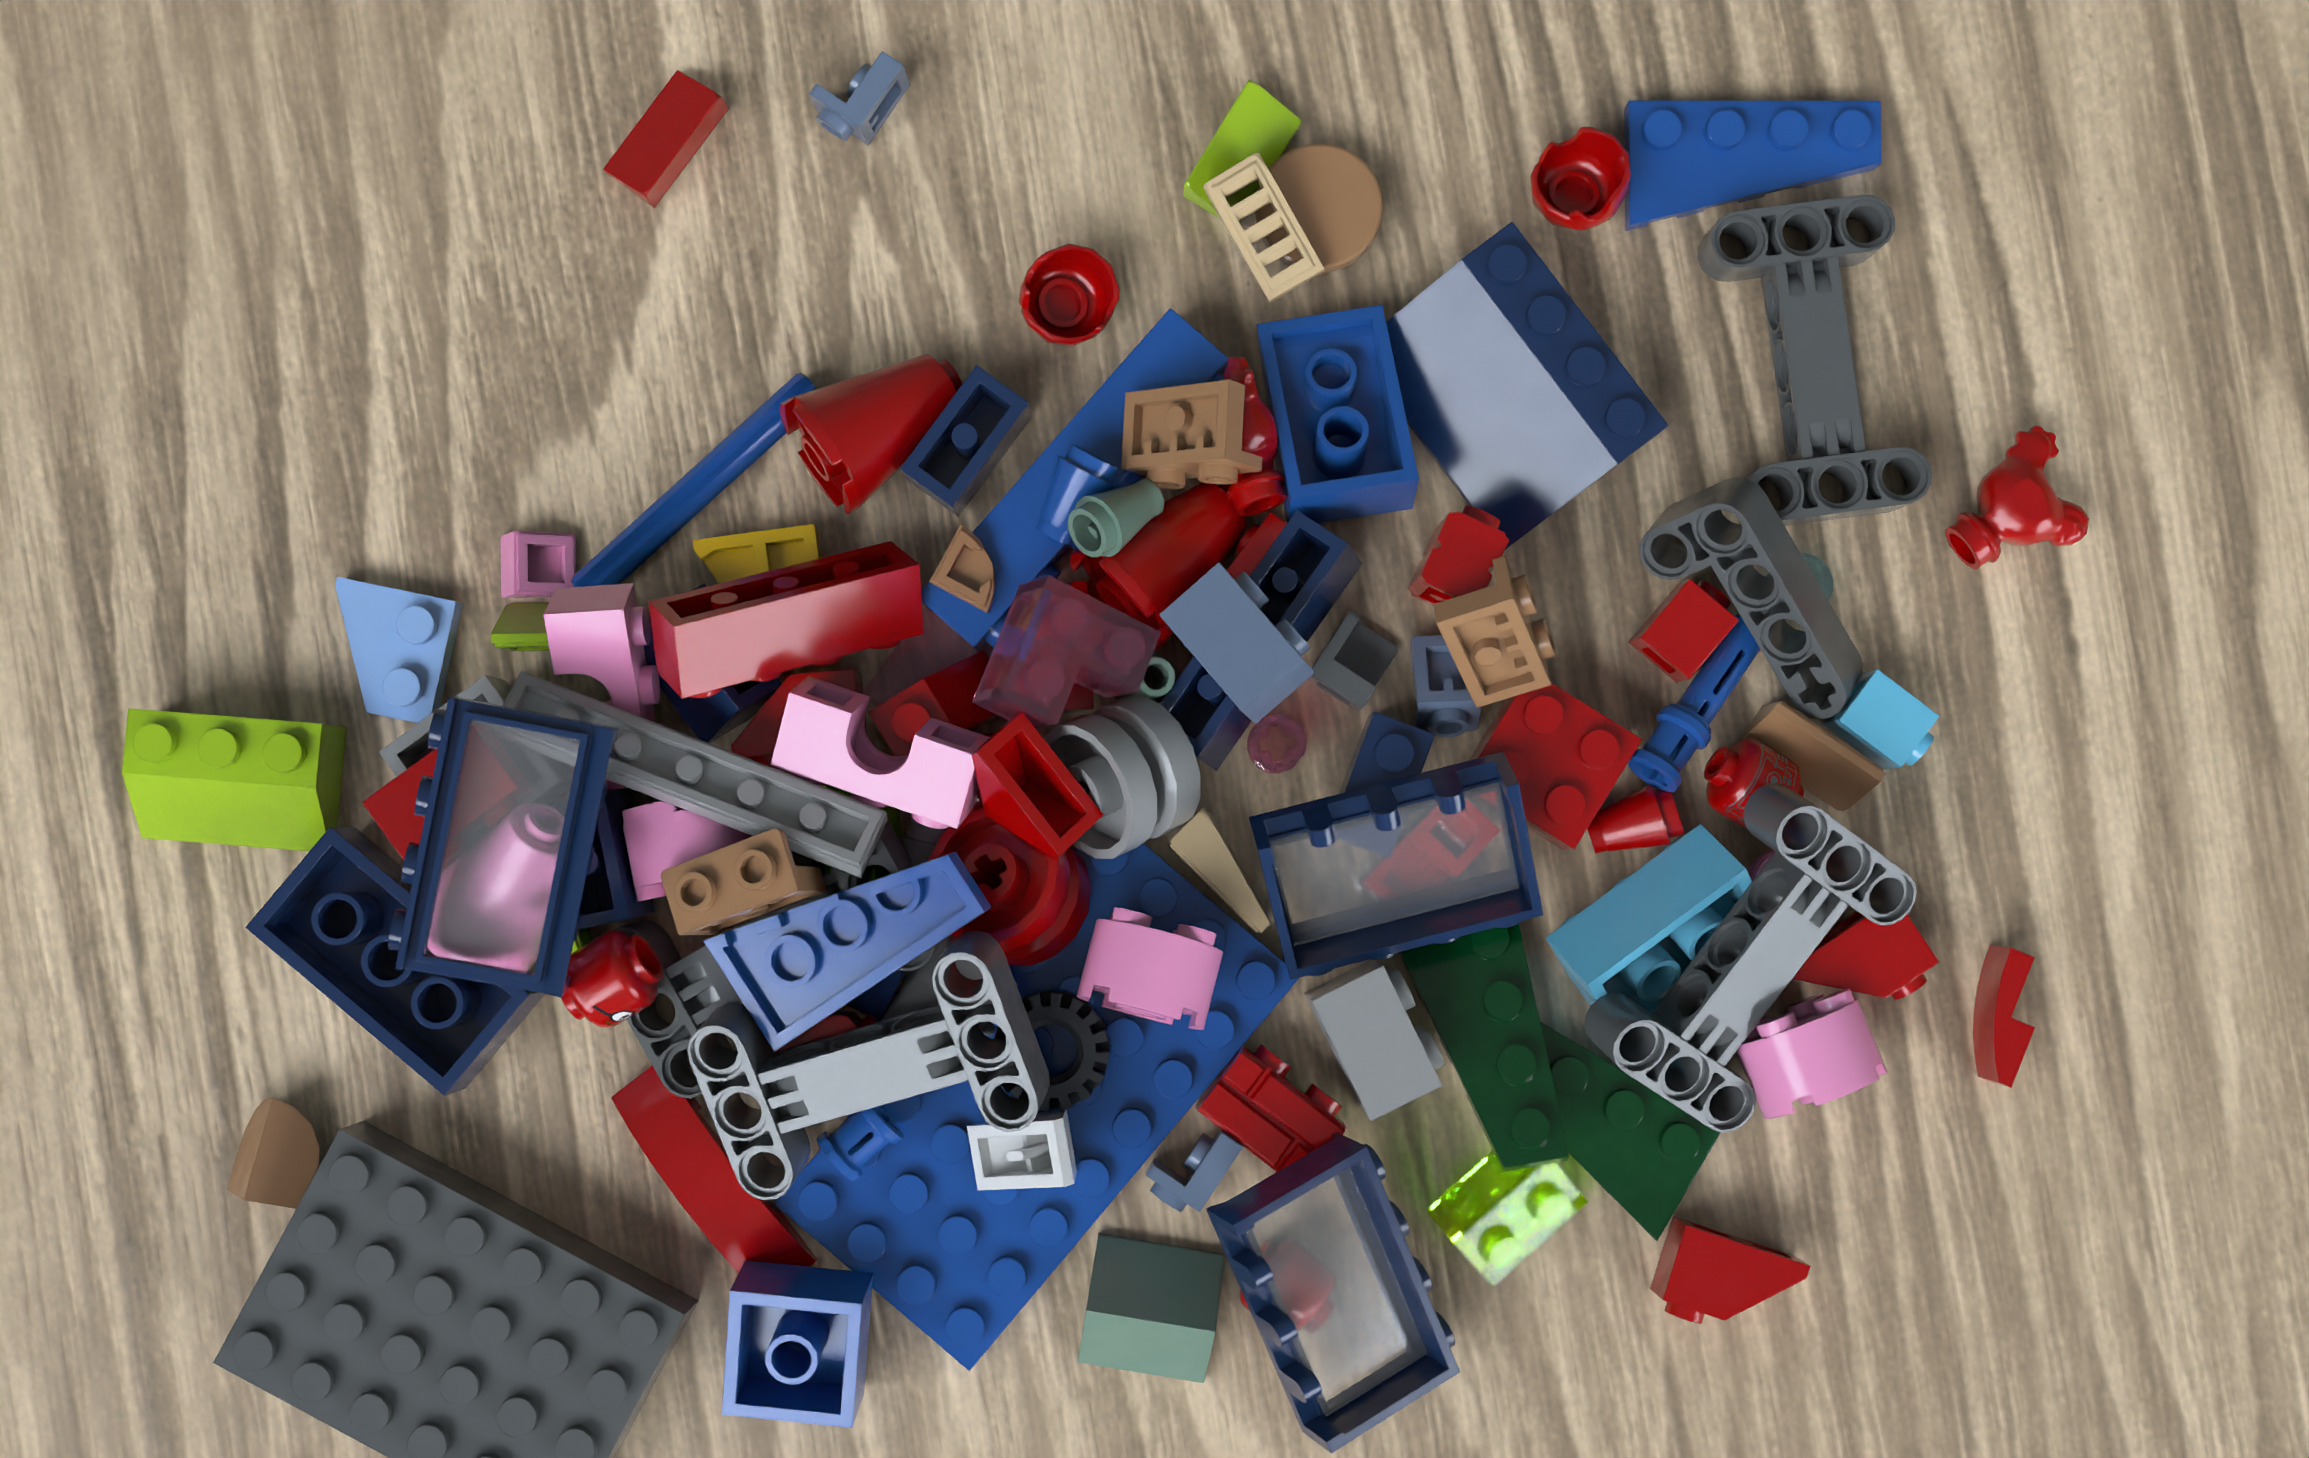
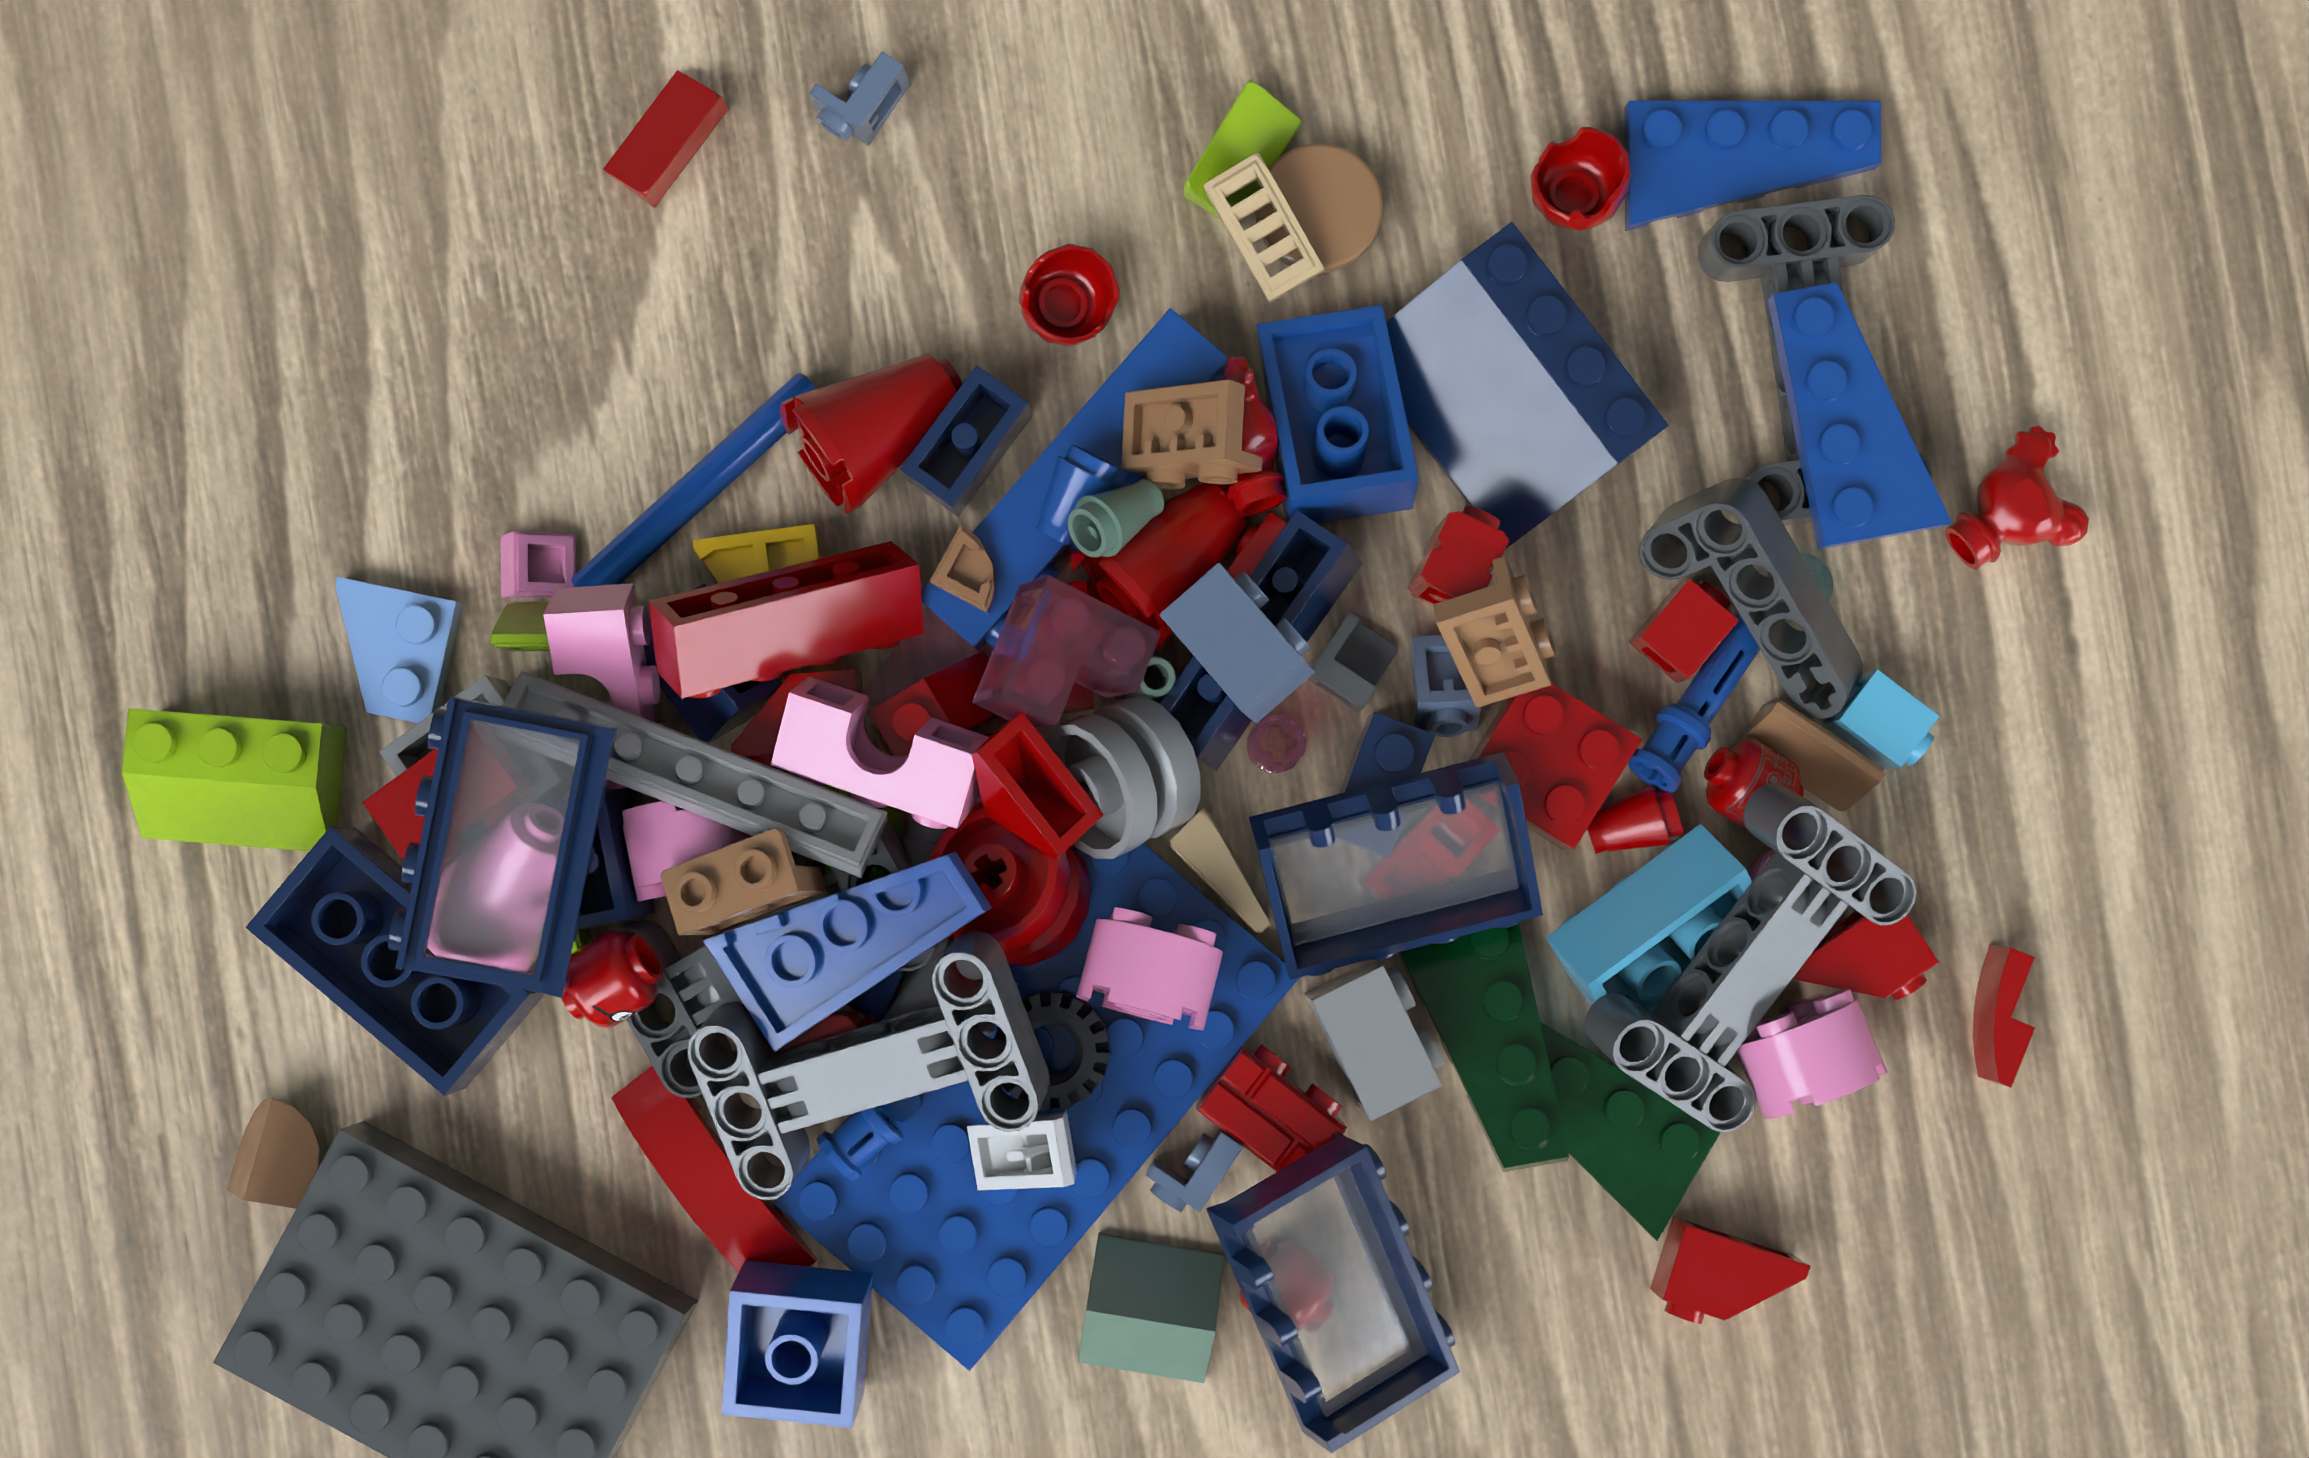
(1504, 1215): clear neon green bracket -> none
(1849, 435): none -> blue wing

